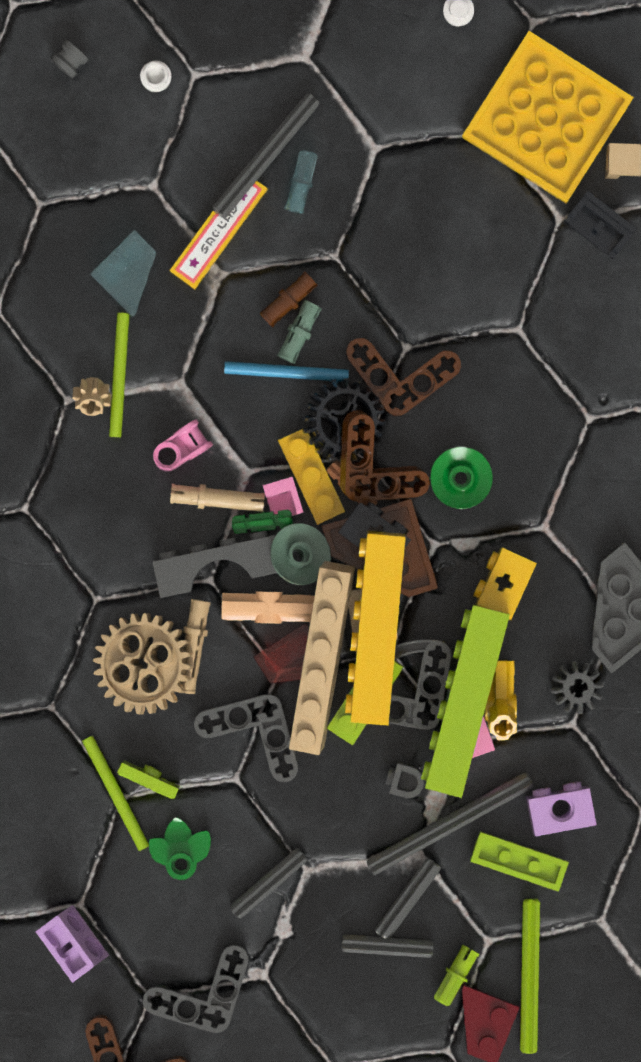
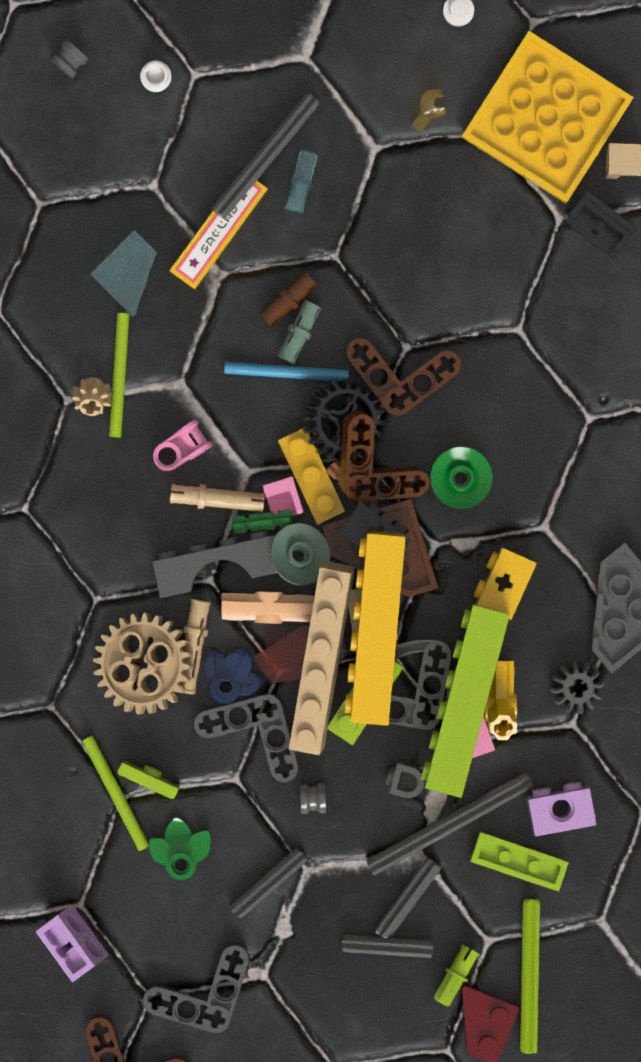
(231, 670): none -> dark blue plate
(313, 798): none -> dark grey wheel
(427, 109): none -> clear yellow piece

